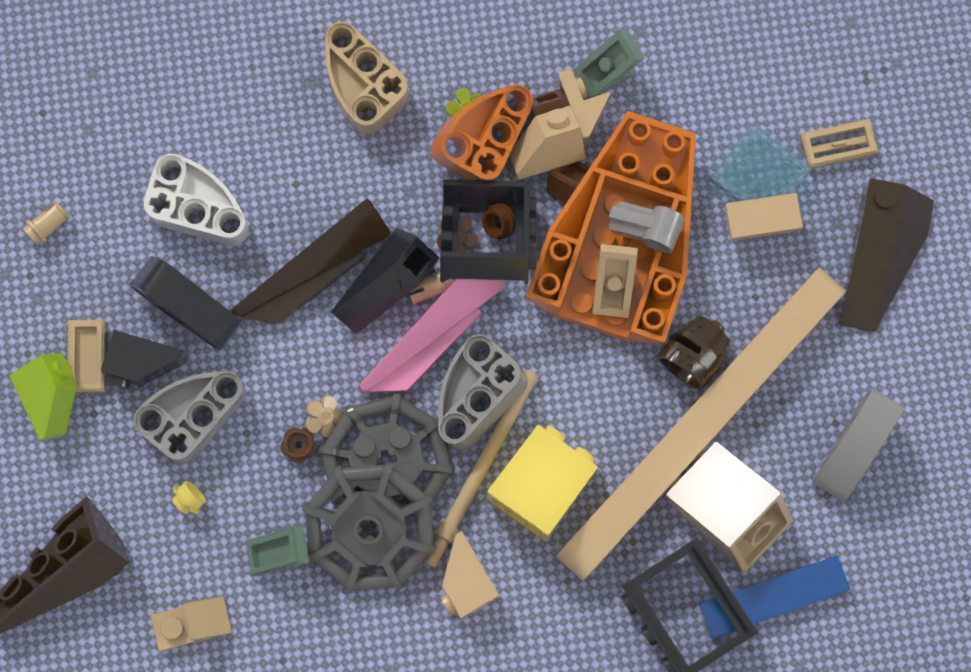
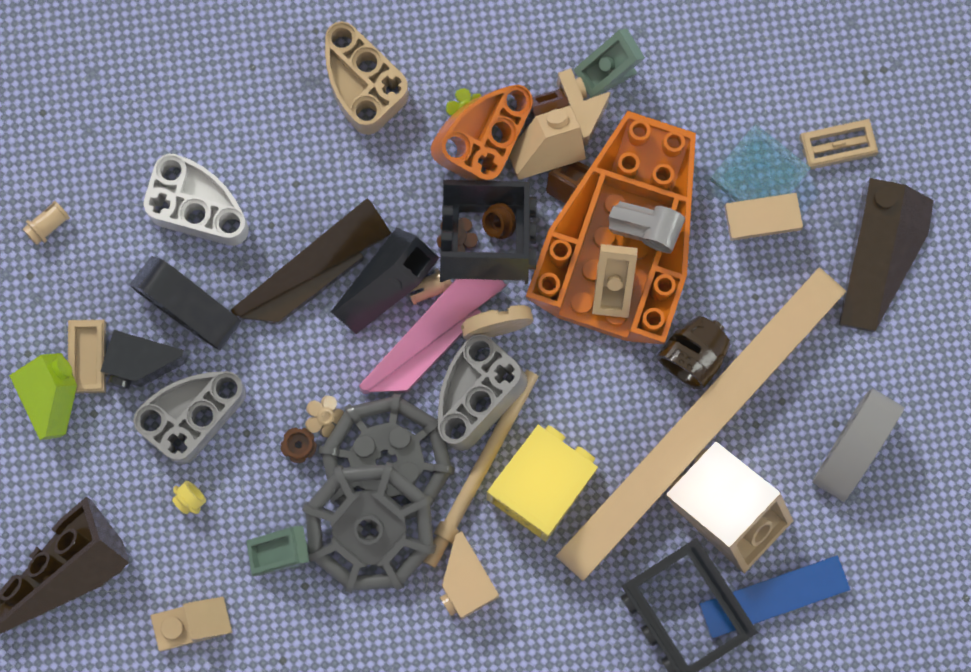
(497, 323): none -> tan tile

